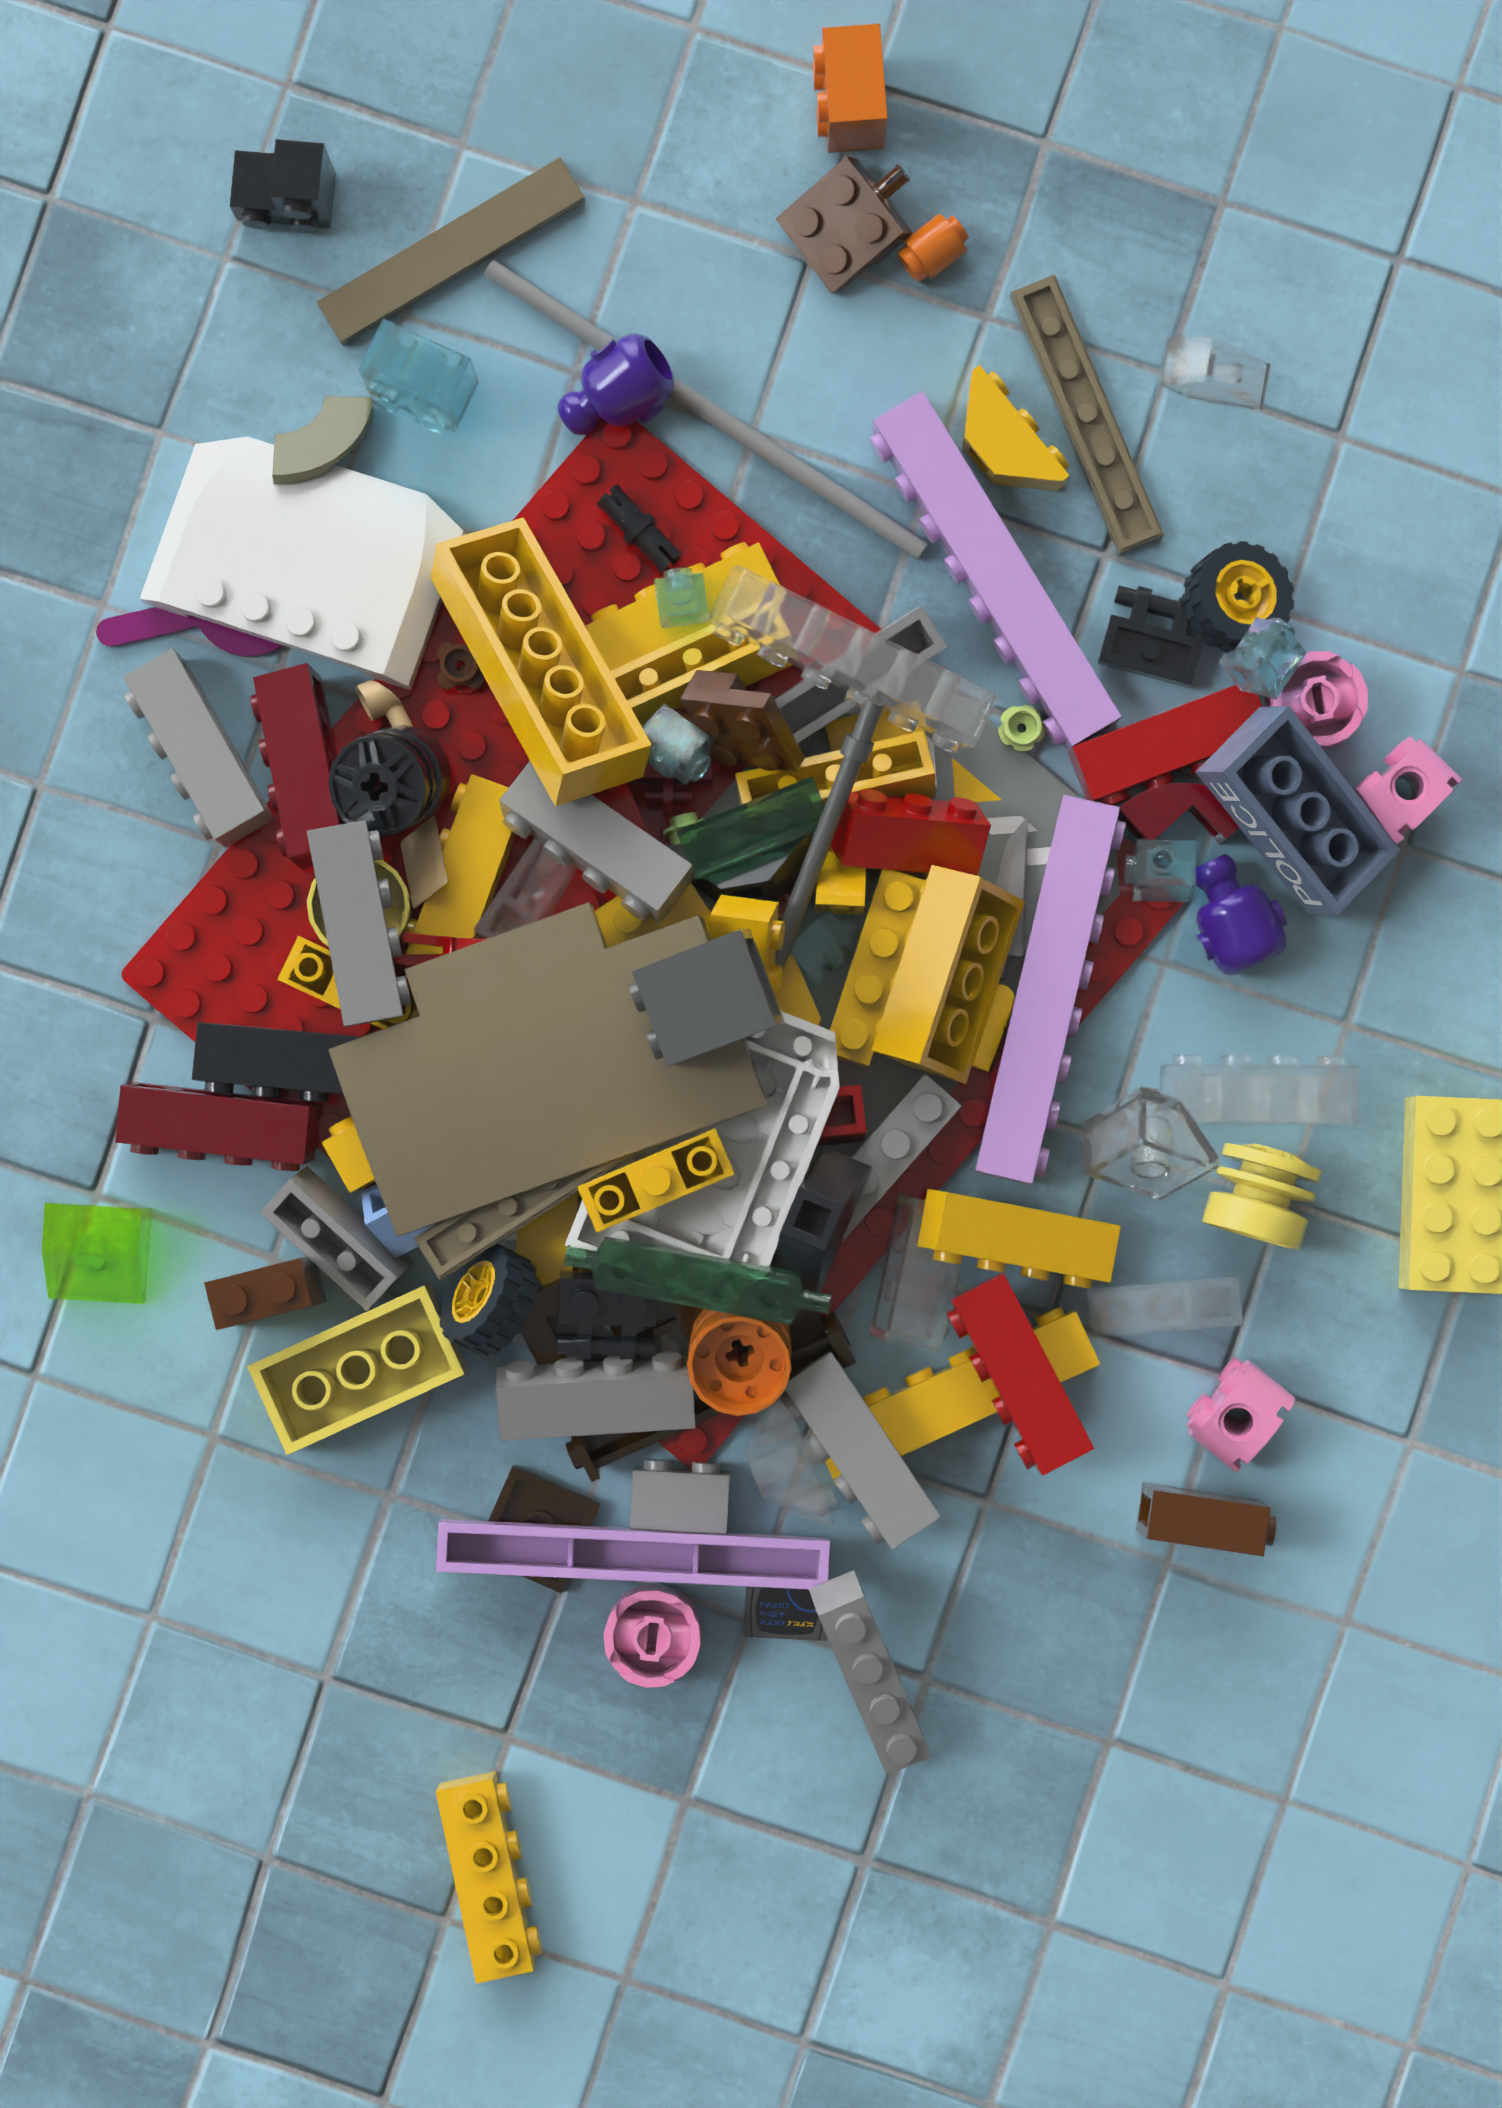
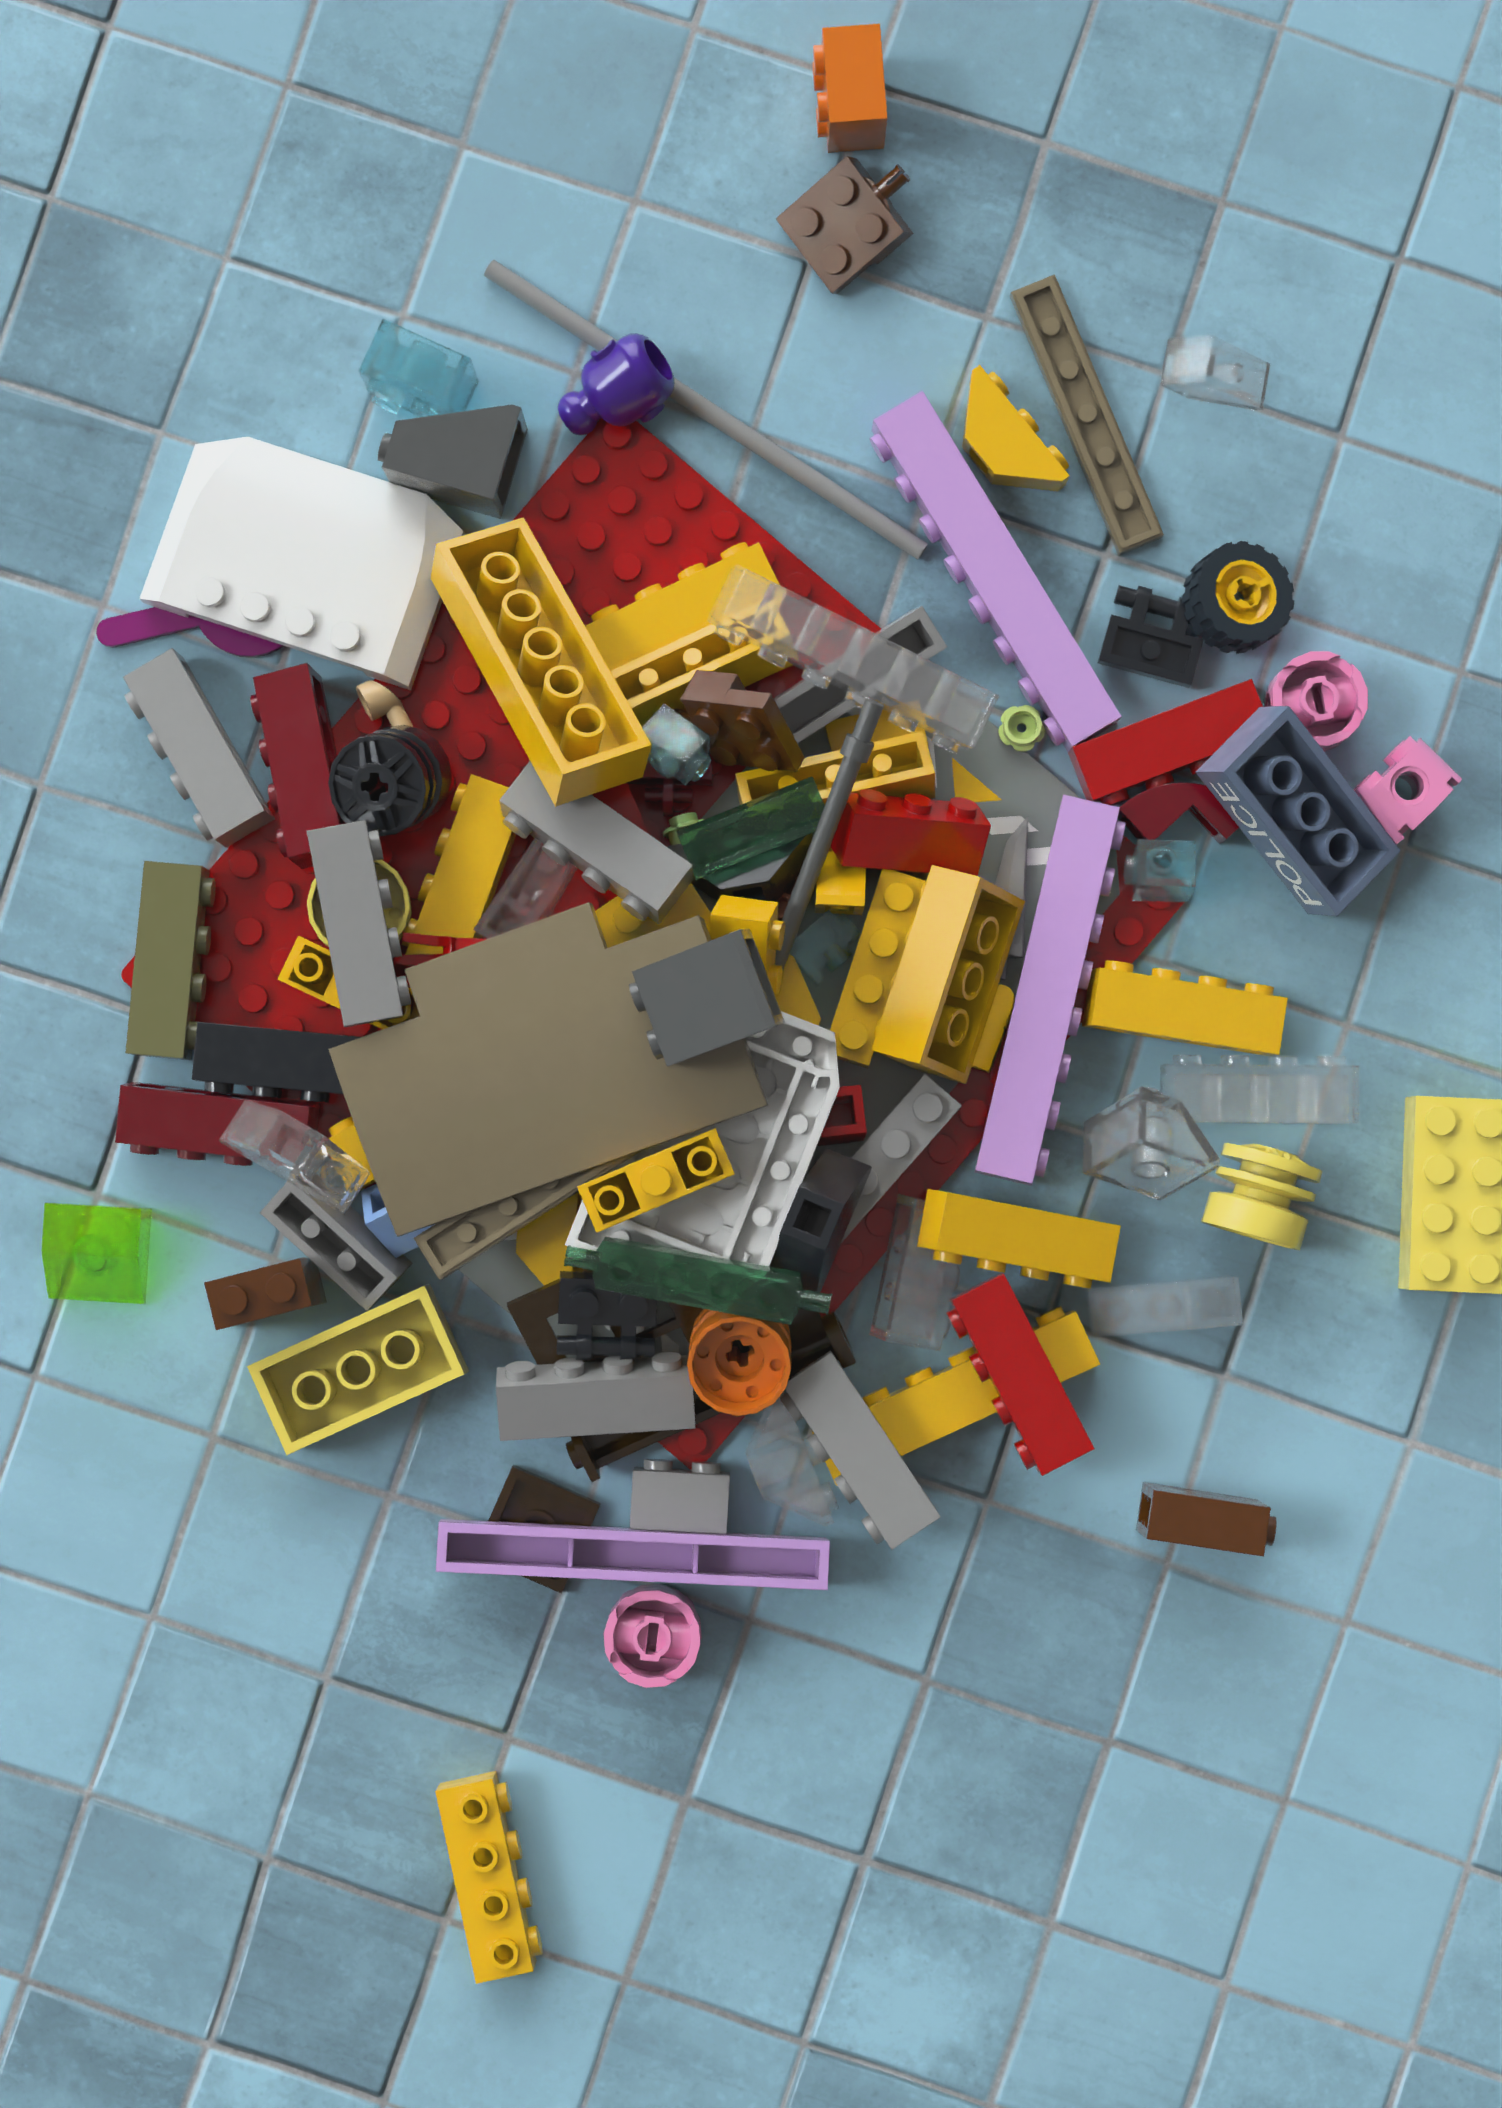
(169, 960): none -> olive brick
(284, 187): black brick -> none
(295, 1154): none -> clear slope
(324, 441): tile -> none
(424, 862): tan sticker -> none
(450, 675): reddish brown plate -> none
(451, 251): dark tan tile -> none
(458, 456): none -> dark grey slope
(489, 1301): black wheel -> none
(639, 529): black pin -> none
(681, 598): clear light blue brick -> none
(781, 1614): black sticker -> none
(869, 1672): light grey brick -> none
(933, 247): orange brick -> none
(1184, 1010): none -> yellow brick
(1239, 922): dark purple piece -> none
(1243, 1437): bright pink brick -> none
(1264, 658): clear light blue brick -> none

